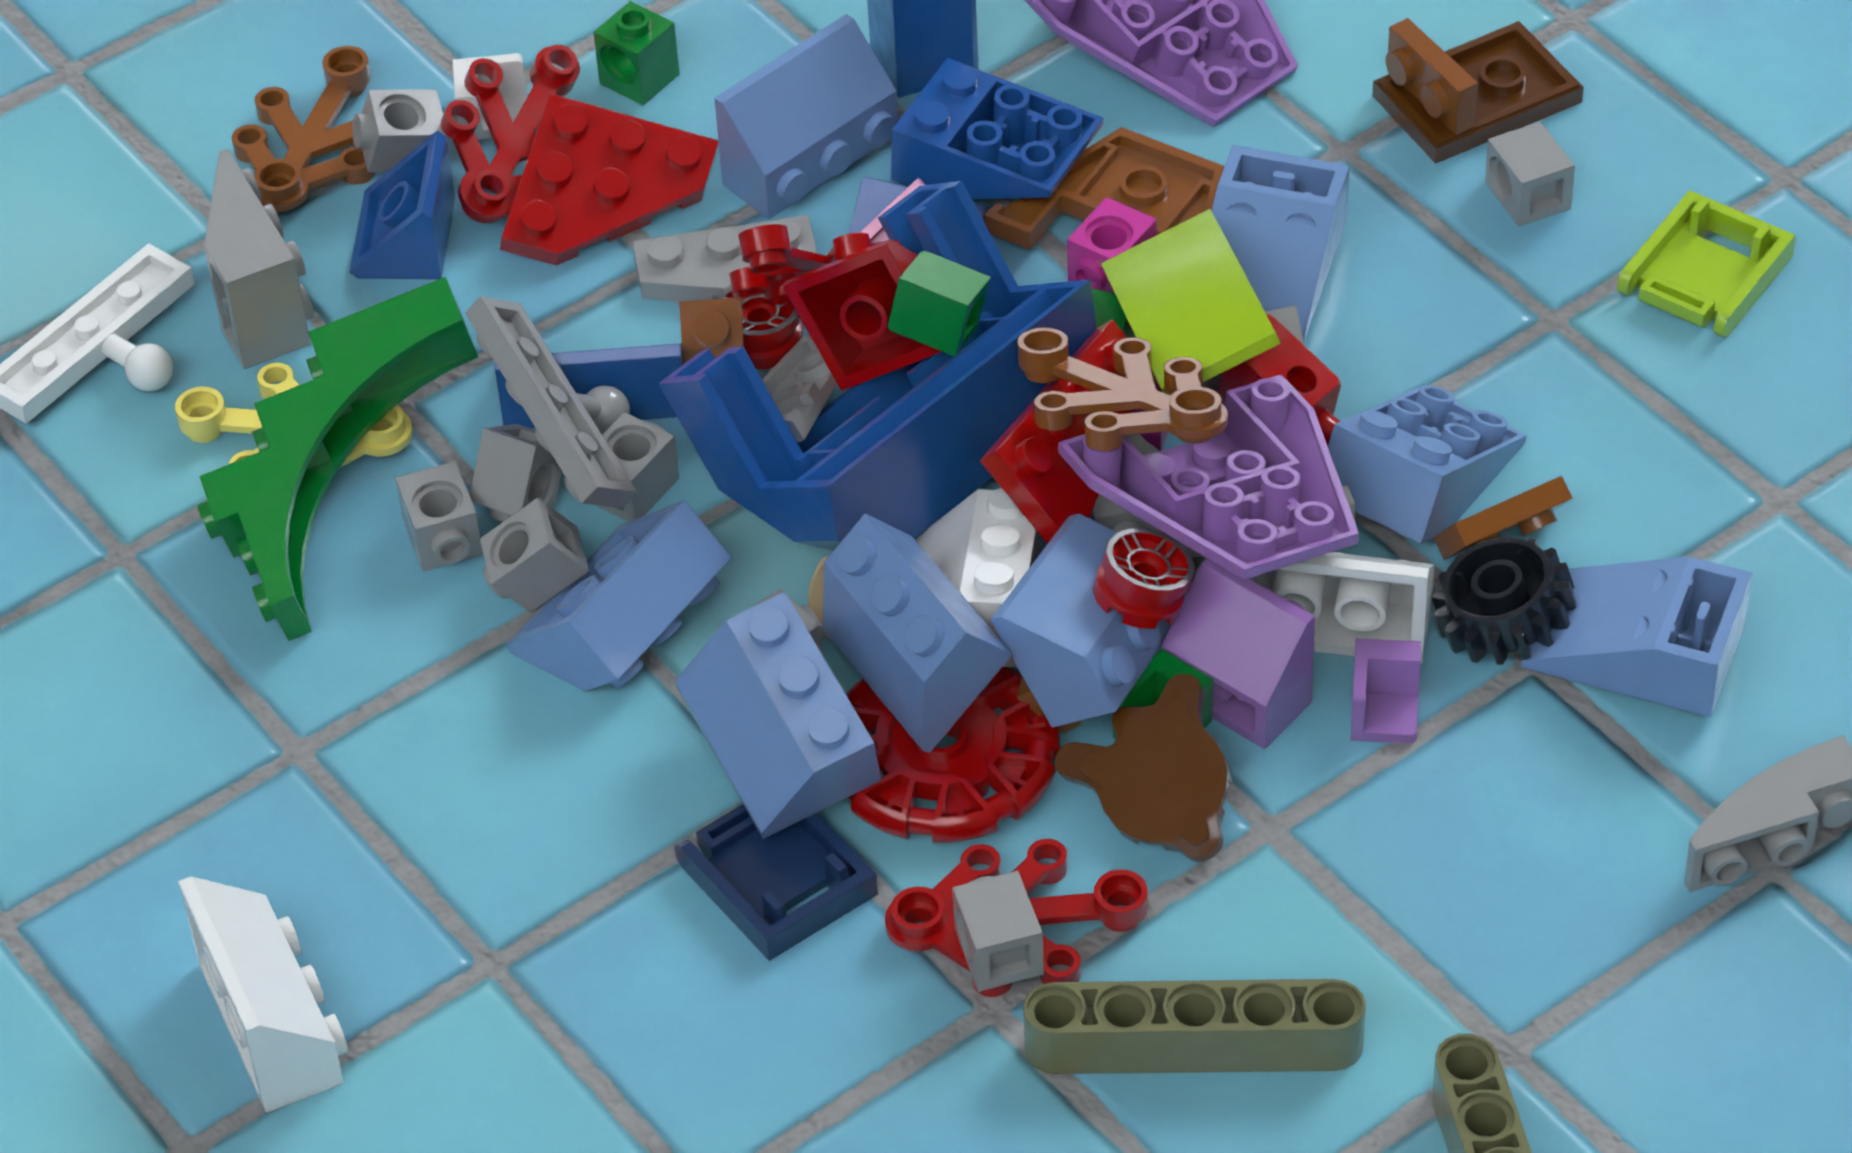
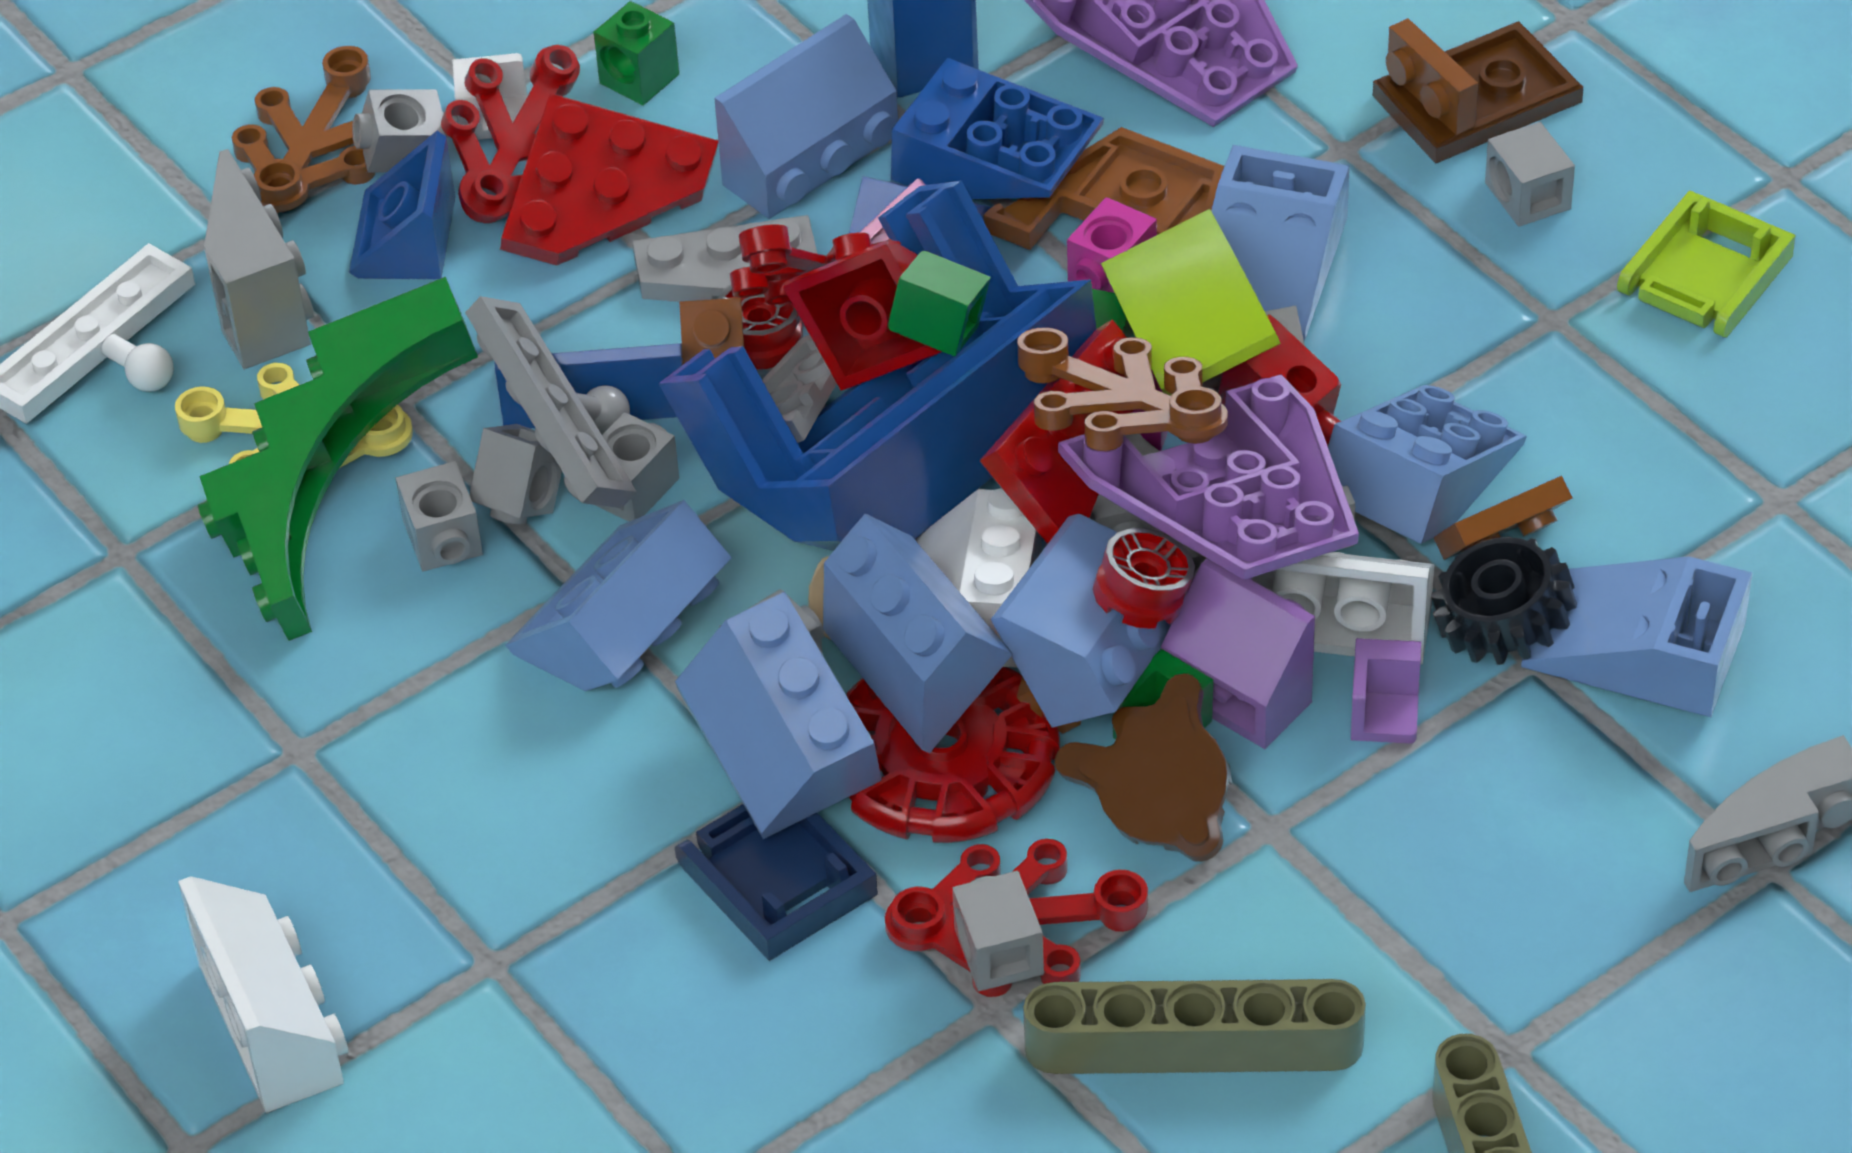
(533, 555): light grey brick -> none

